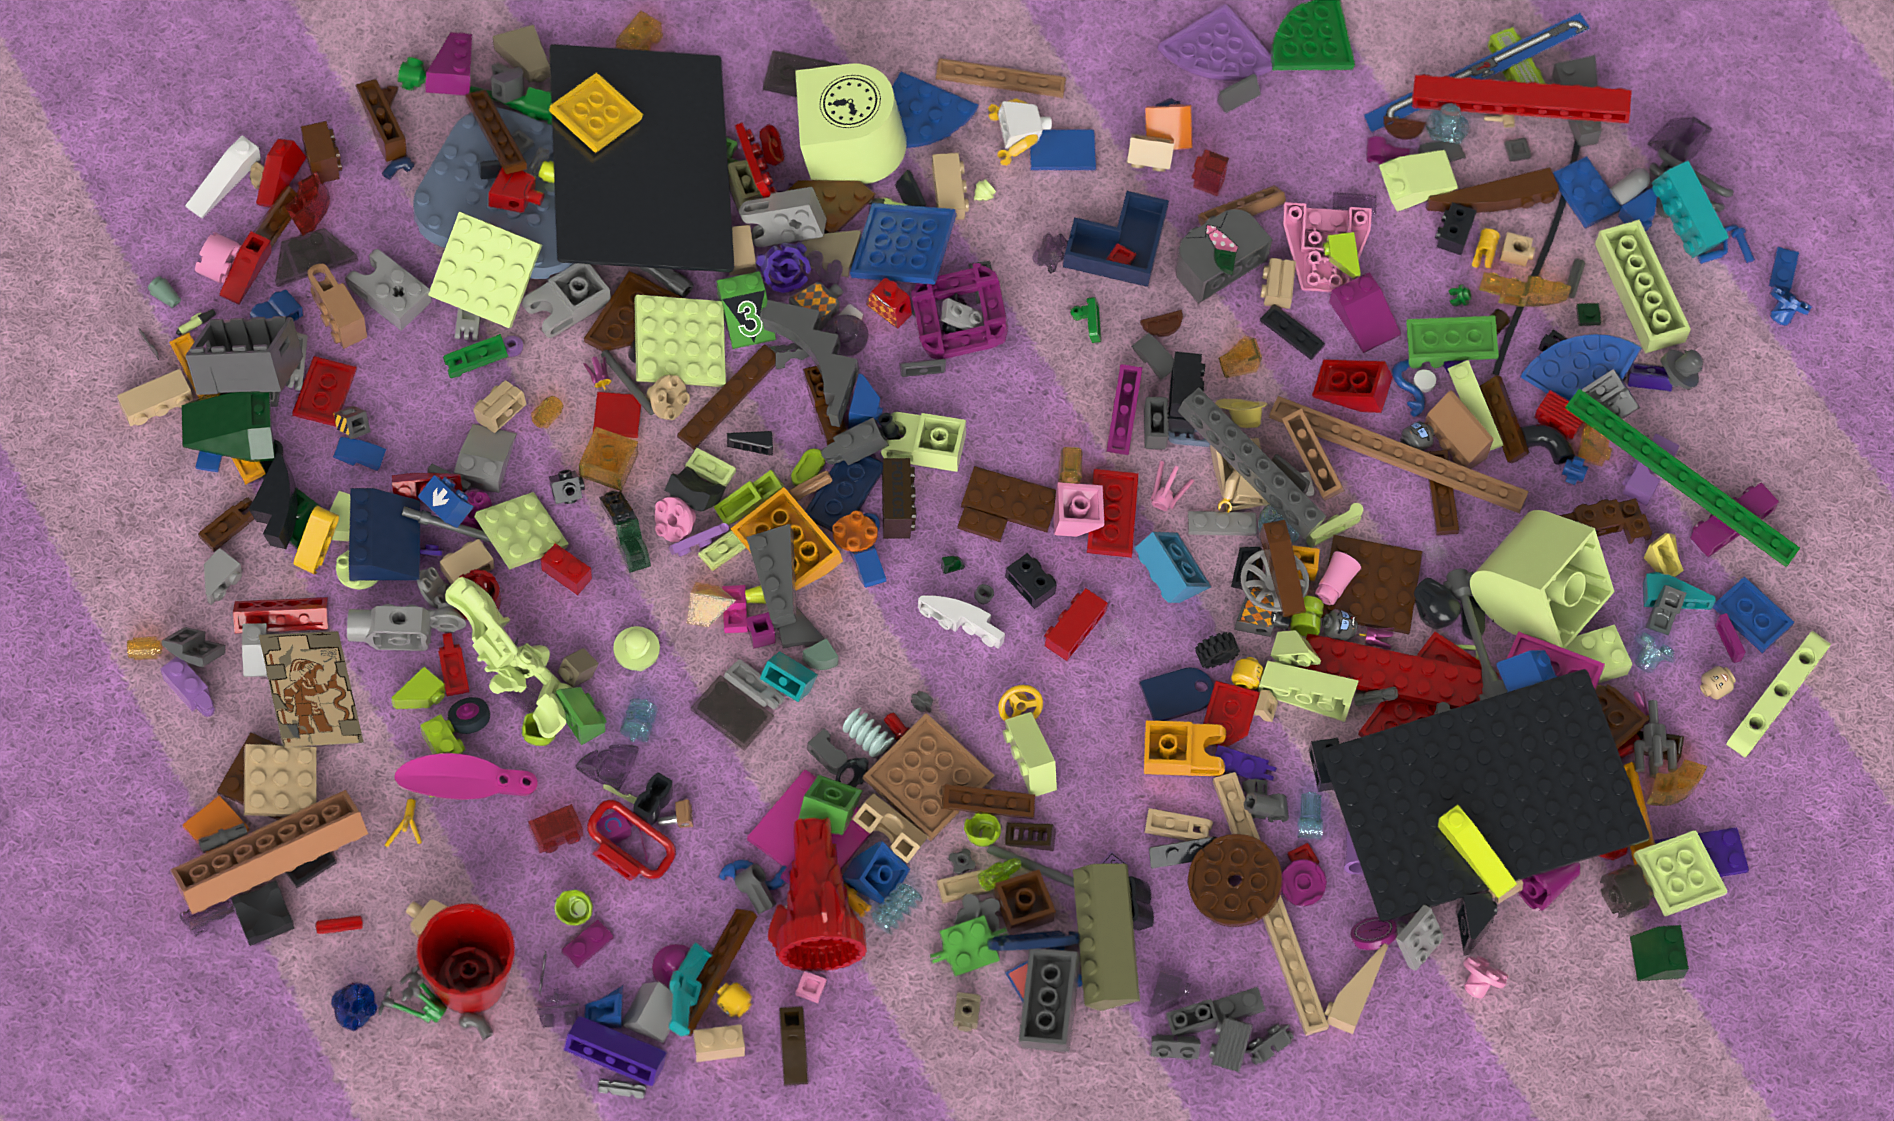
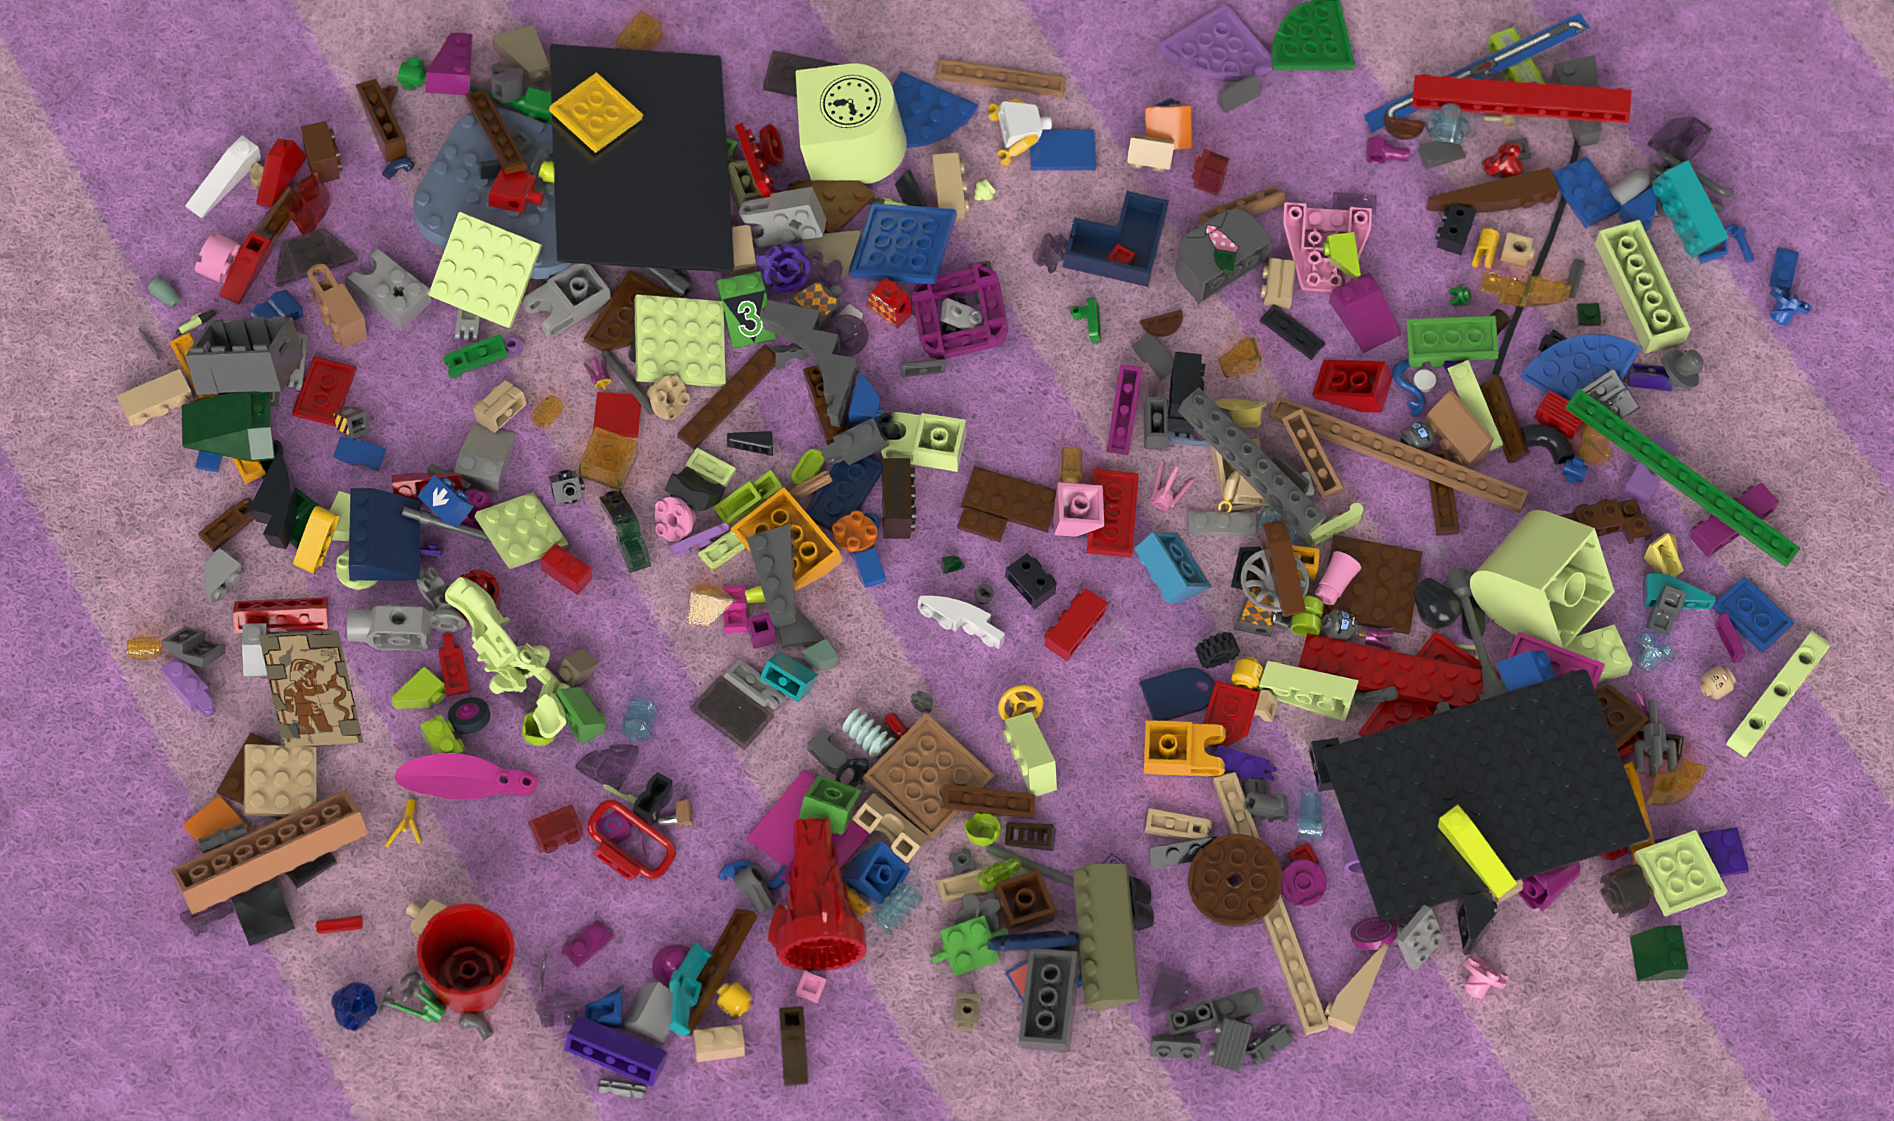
(470, 557): tan brick -> none
(577, 901): lime hair -> none
(636, 648): yellowish green plate -> none
(1293, 650): yellowish green slope -> none
(1417, 177): yellowish green slope -> none
(1504, 161): none -> red plate

